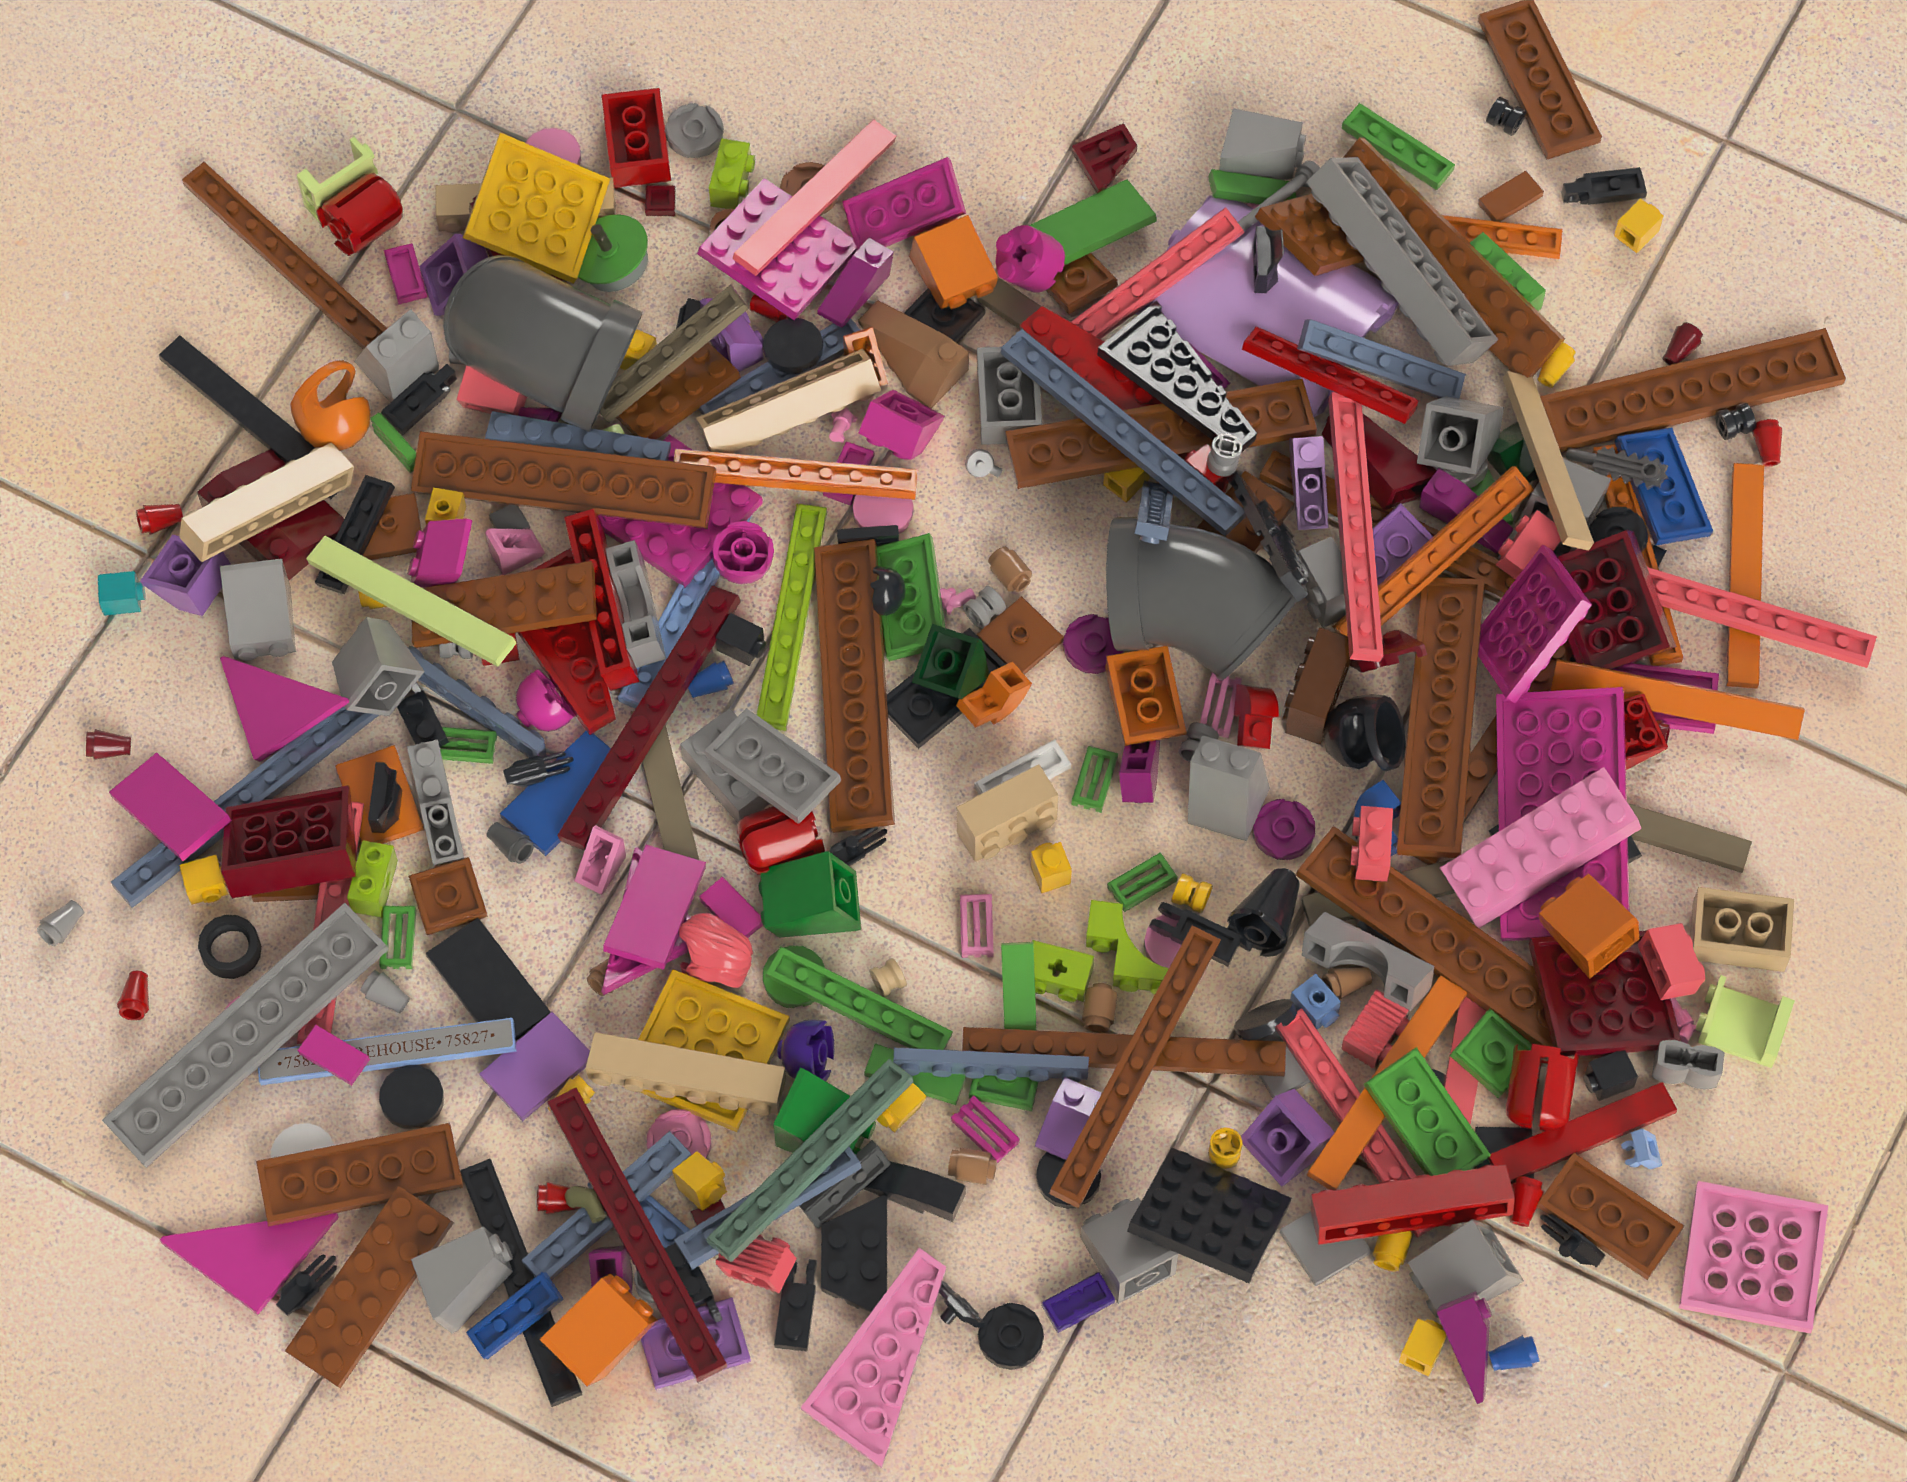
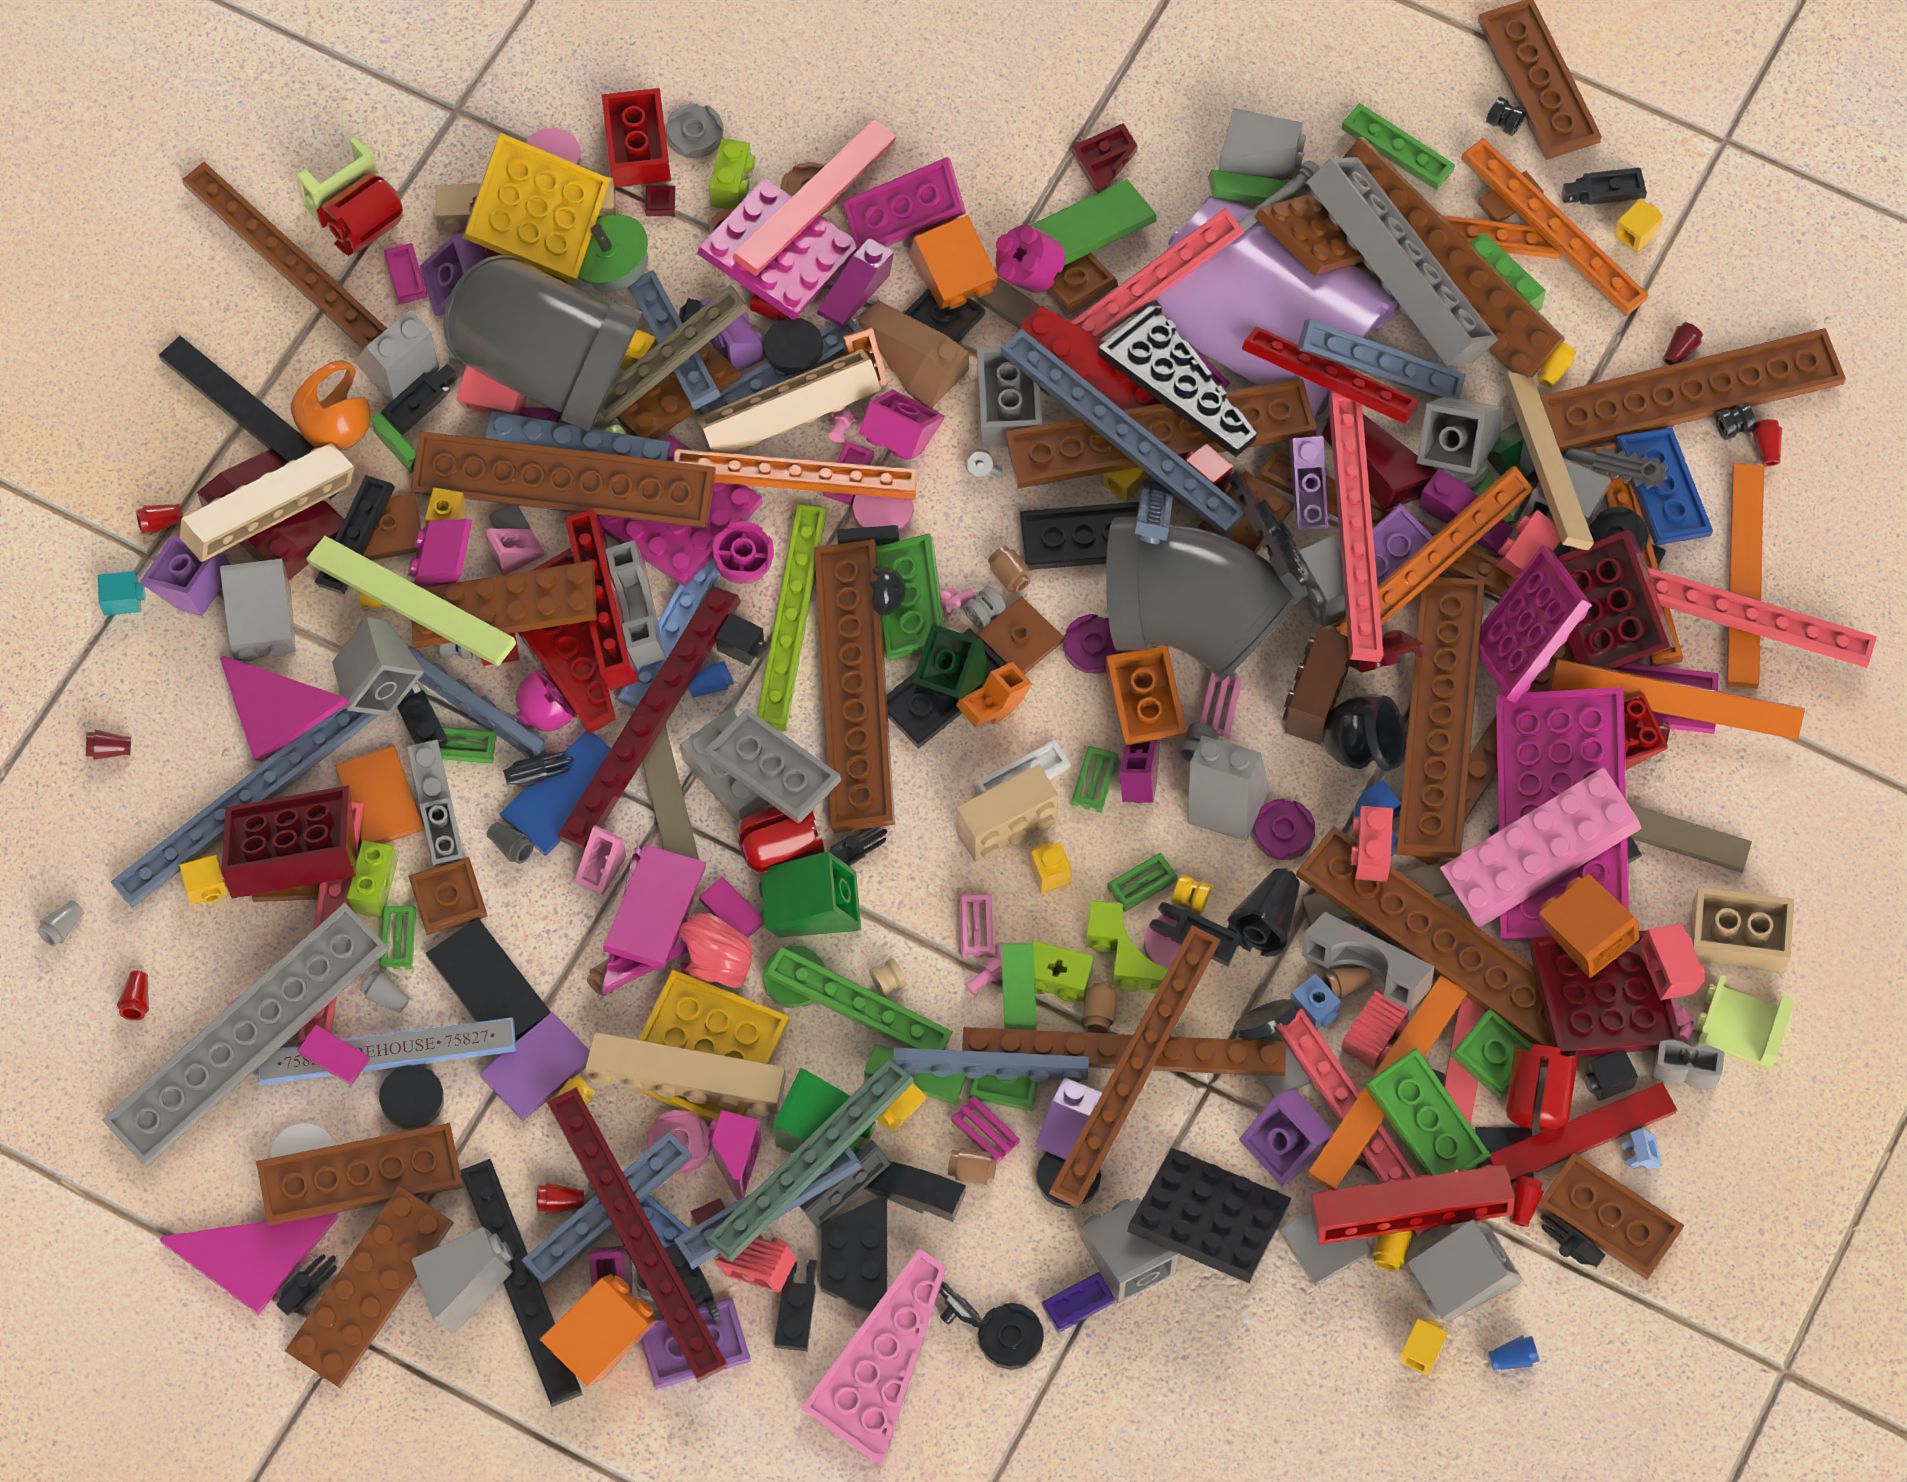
(170, 806): dark pink tile -> none
(222, 925): black tyre -> none
(385, 799): black slope -> none
(514, 1315): blue tile -> none
(585, 1198): olive arm -> none
(663, 321): none -> sand blue plate
(700, 1180): yellow brick -> none
(735, 1148): none -> dark pink slope
(807, 1047): dark purple cylinder -> none
(991, 972): none -> bright pink piece
(1070, 534): none -> black tile
(1224, 454): light grey wheel -> none
(1227, 1141): yellow wheel -> none
(1256, 712): red brick -> none
(1267, 254): black slope -> none
(1468, 1333): magenta slope -> none
(1554, 227): none -> orange tile
(1731, 1300): bright pink piece -> none

